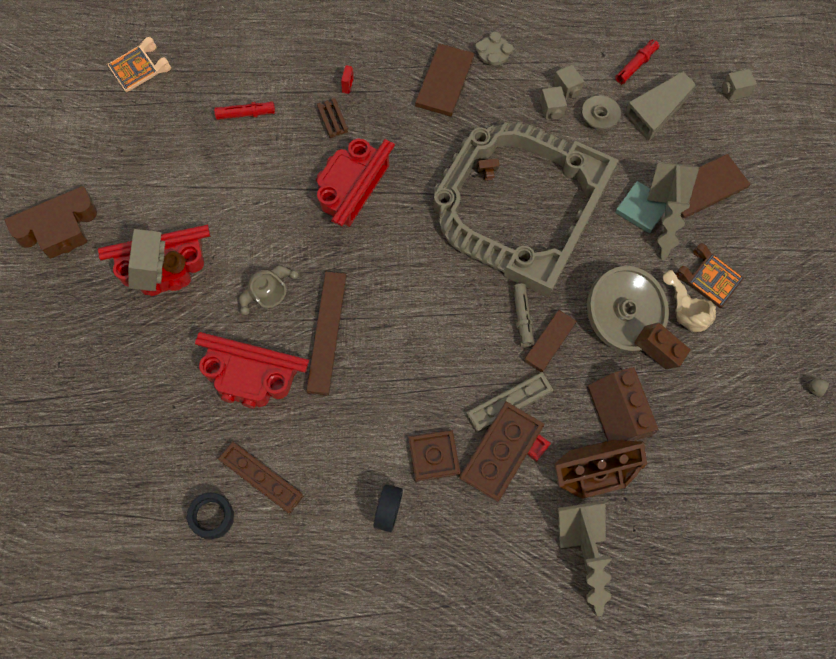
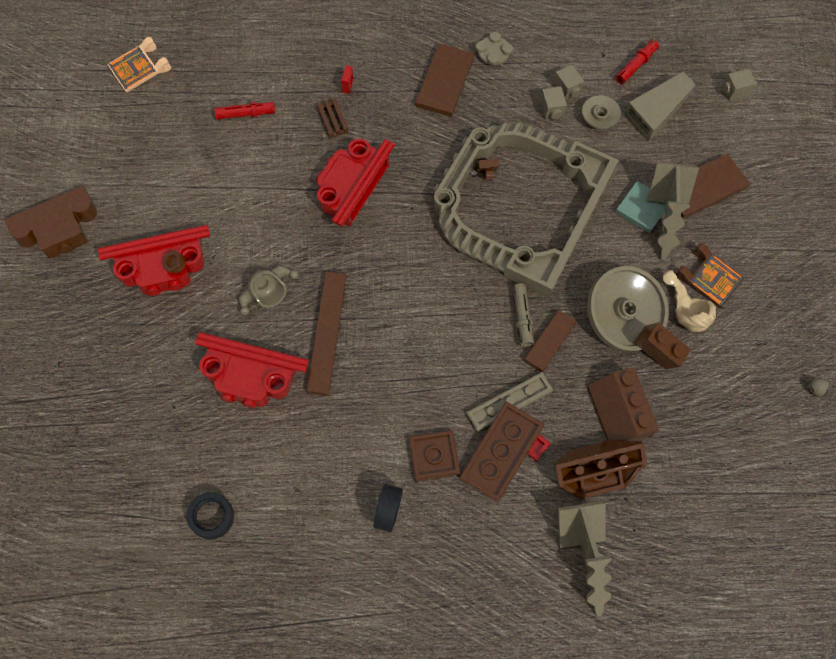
(146, 260): dark tan brick -> none
(261, 477): reddish brown tile -> none

